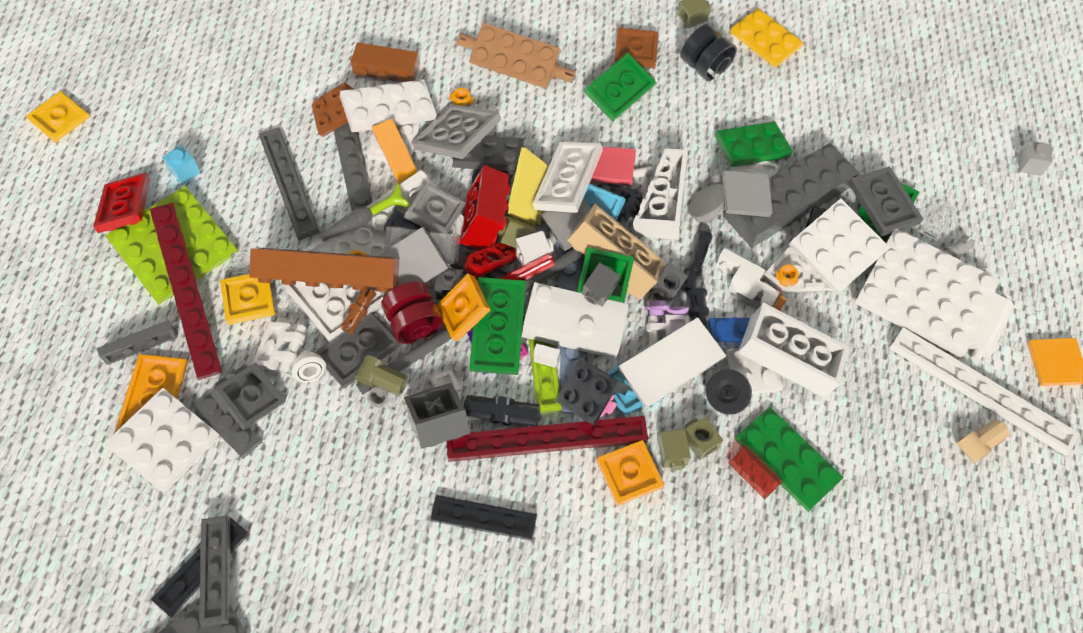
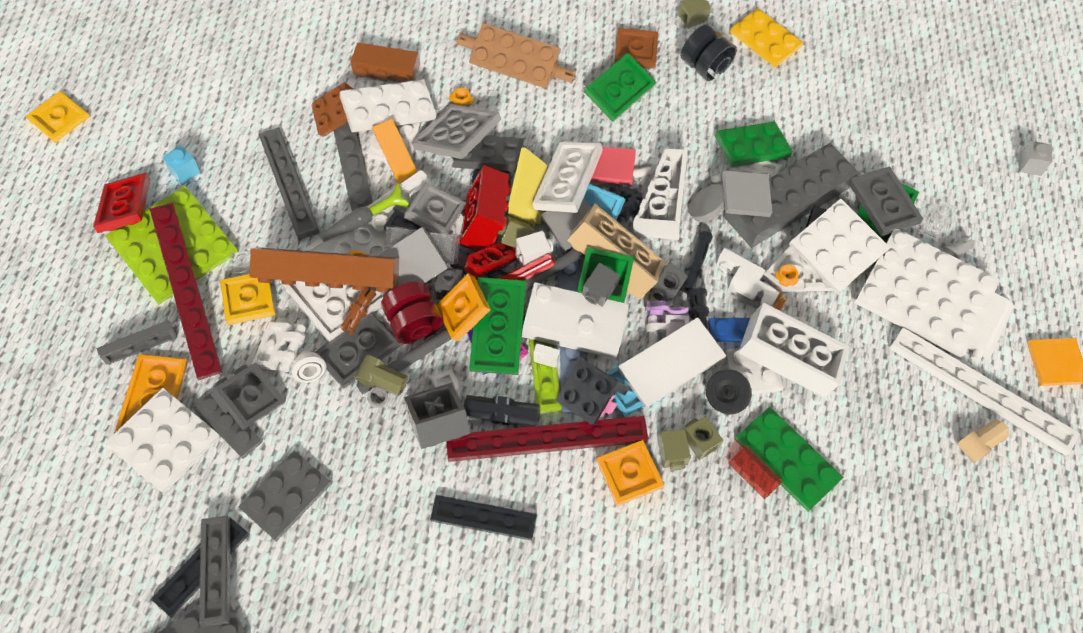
(285, 495): none -> dark grey plate

